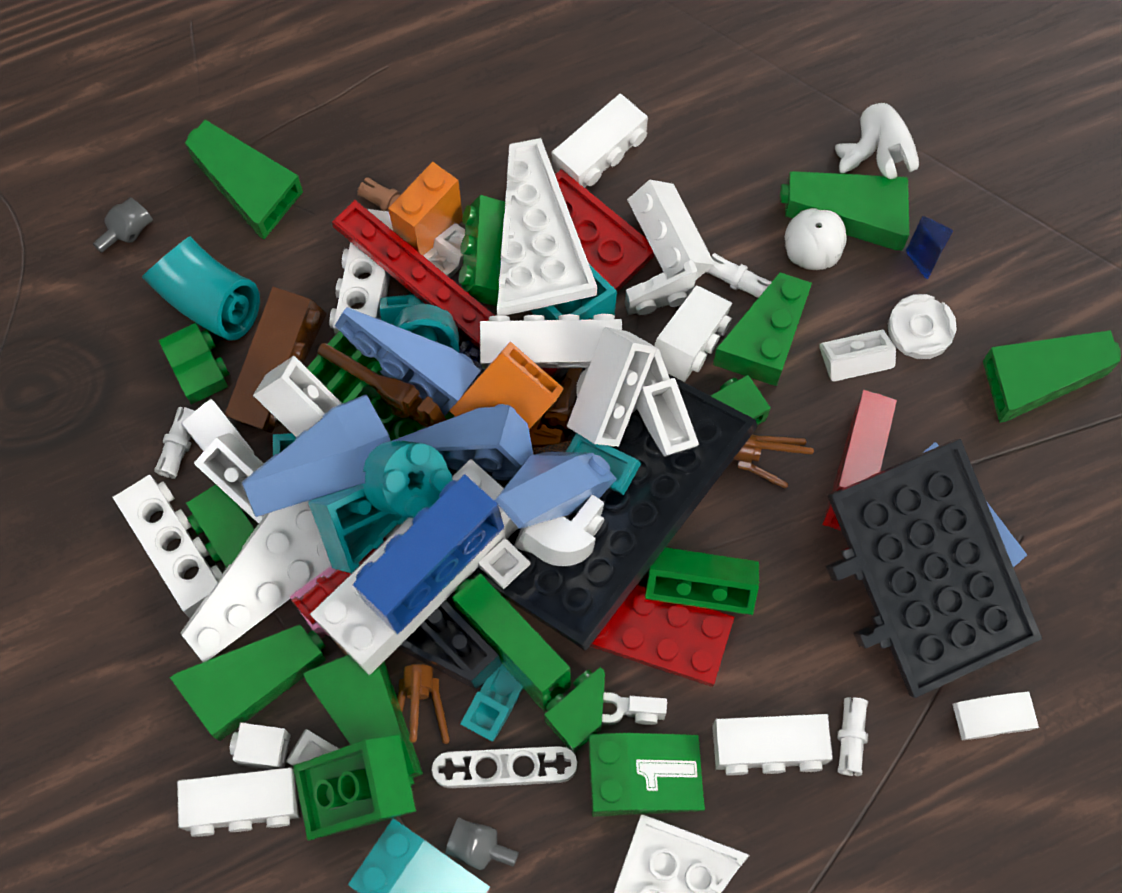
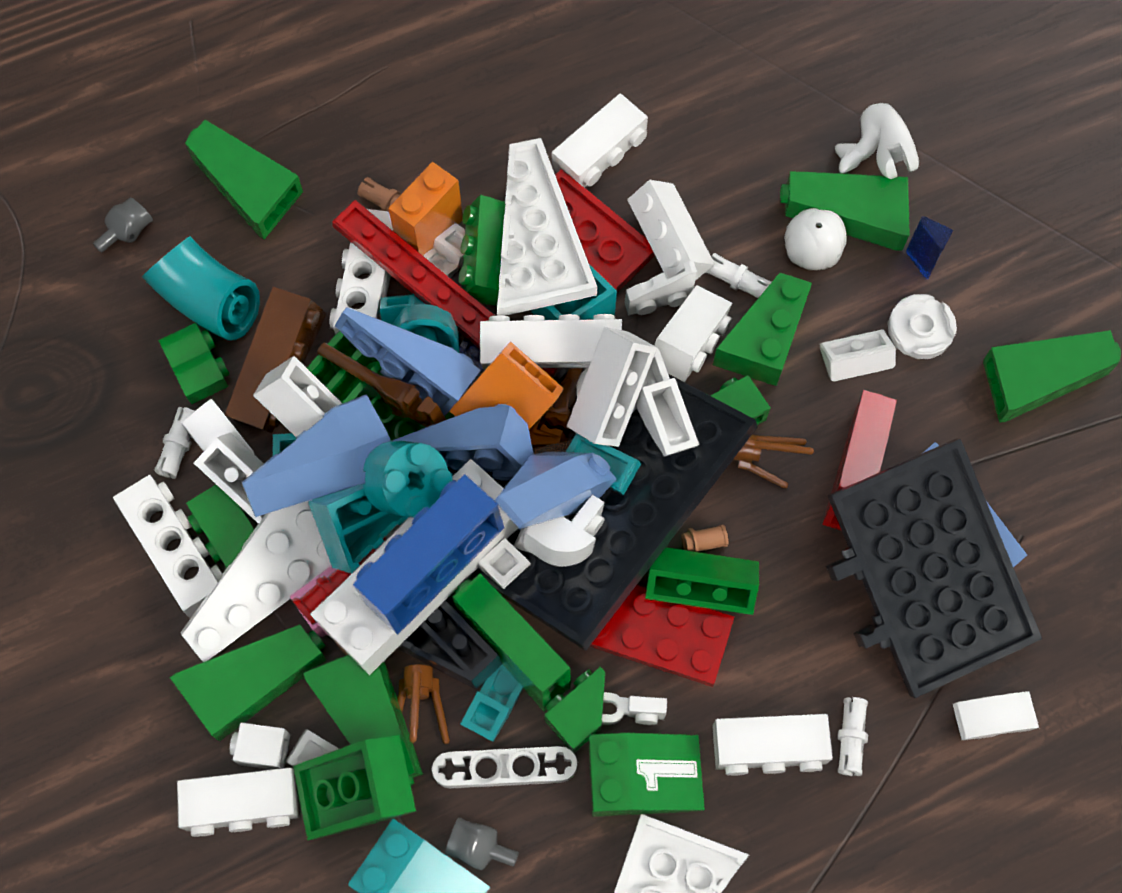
(705, 539): none -> nougat pin

